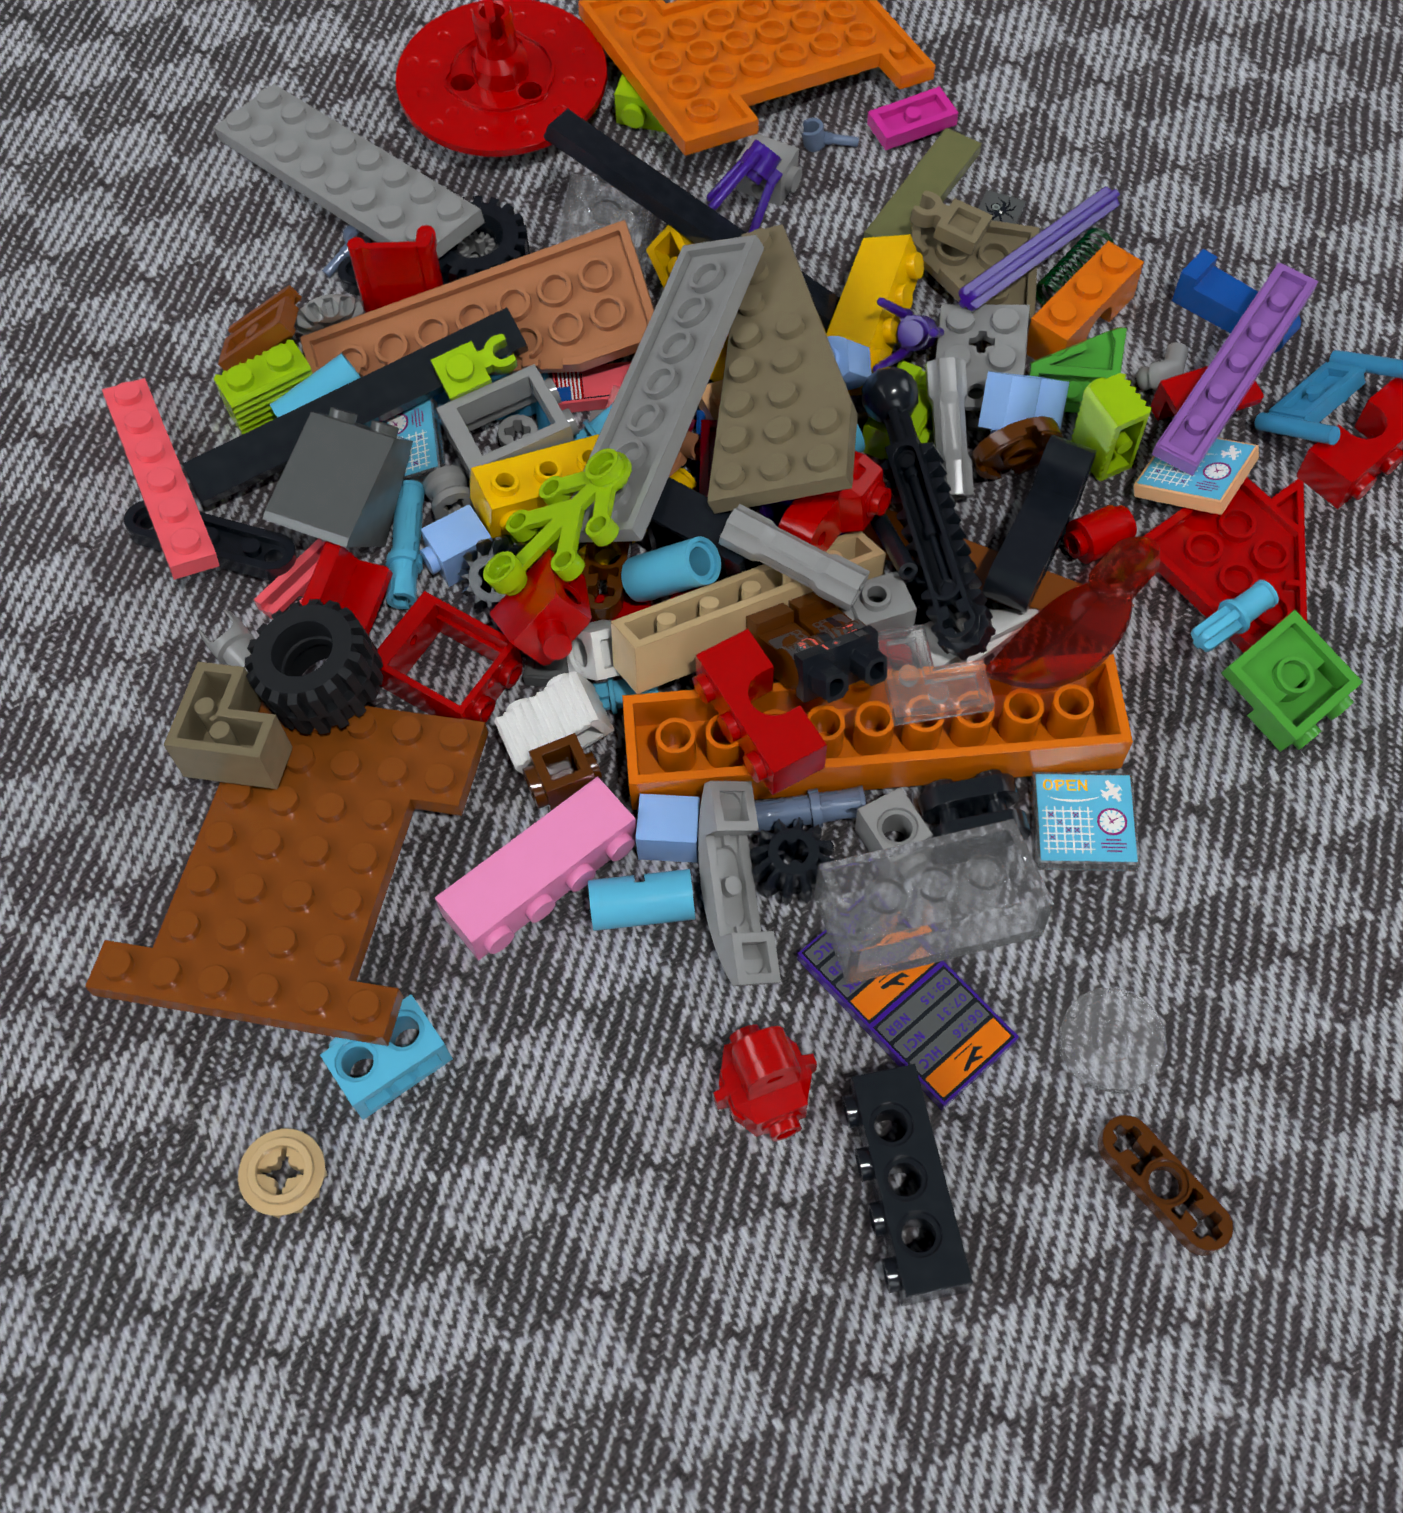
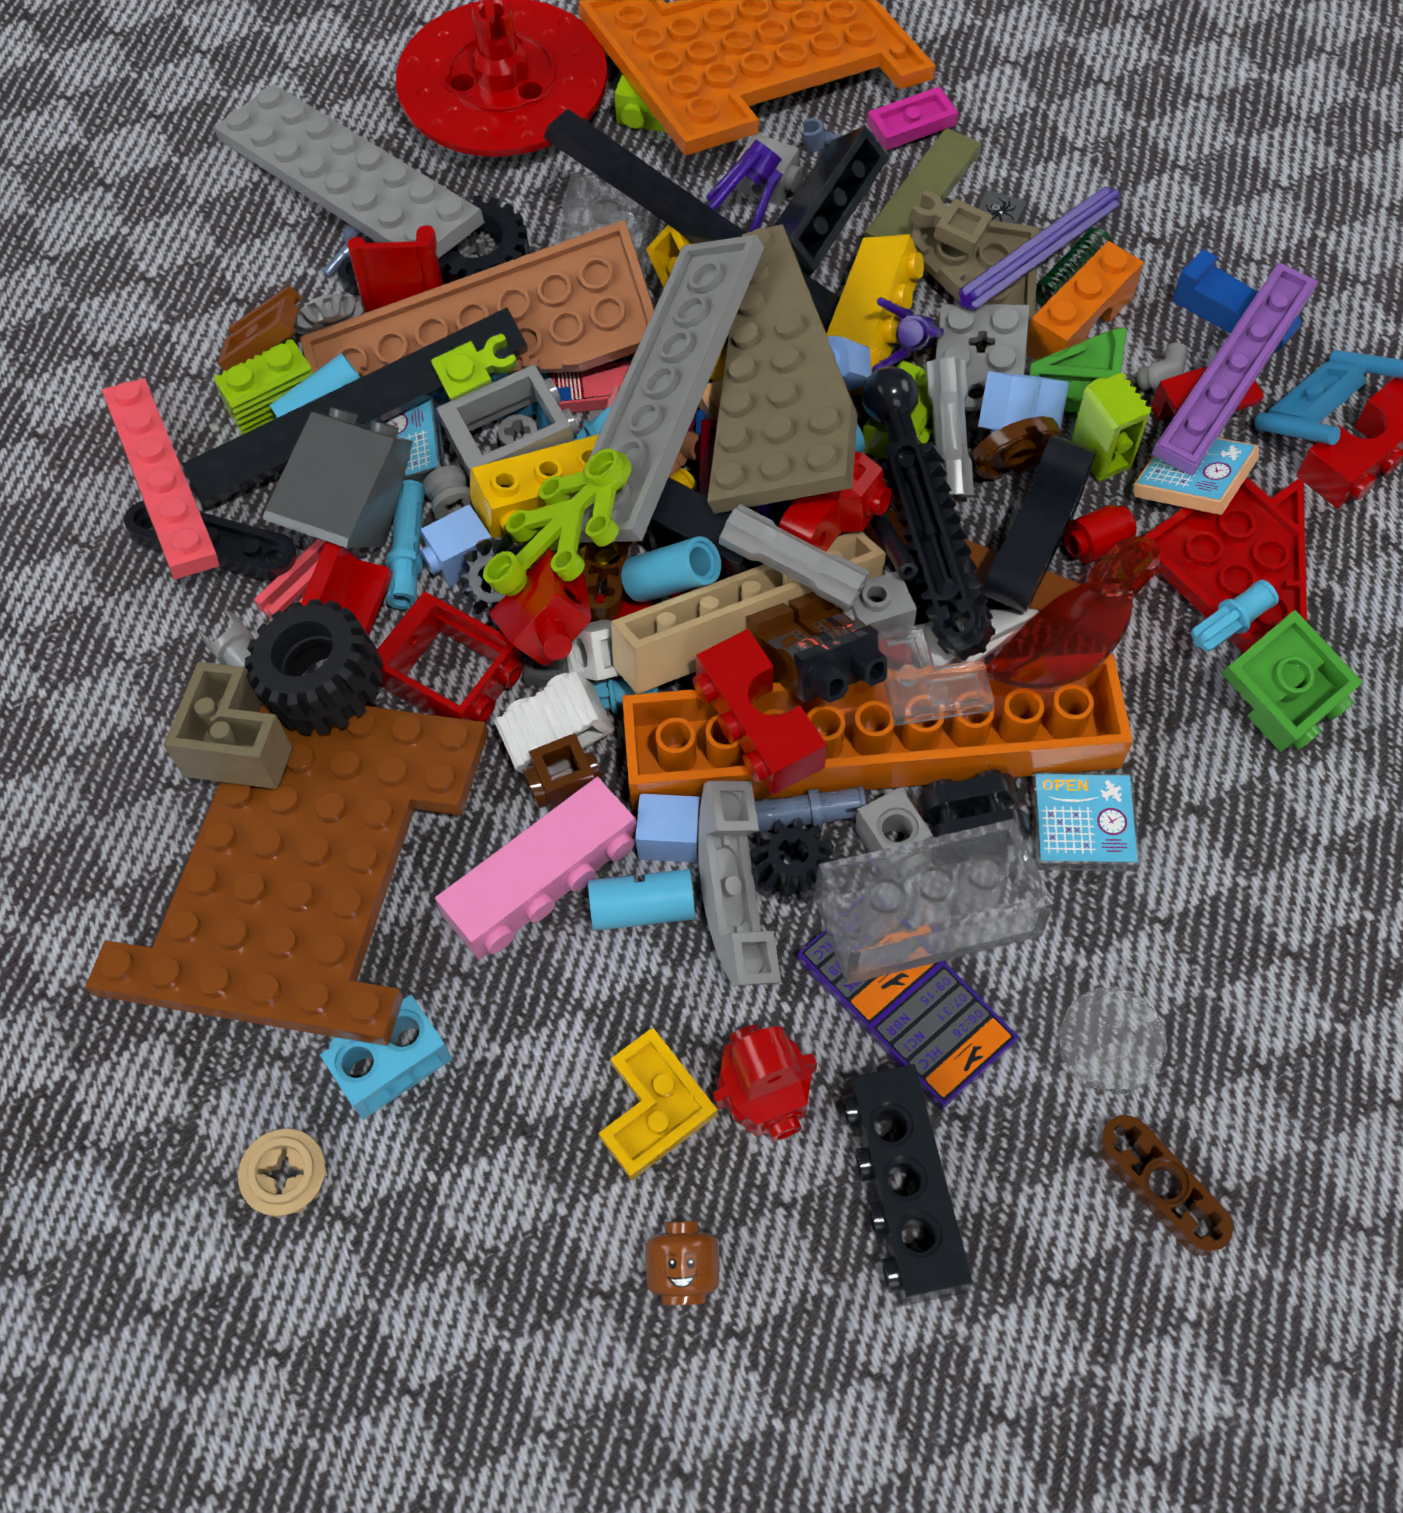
(668, 1109): none -> yellow plate
(682, 1264): none -> dark orange head
(831, 195): none -> black brick

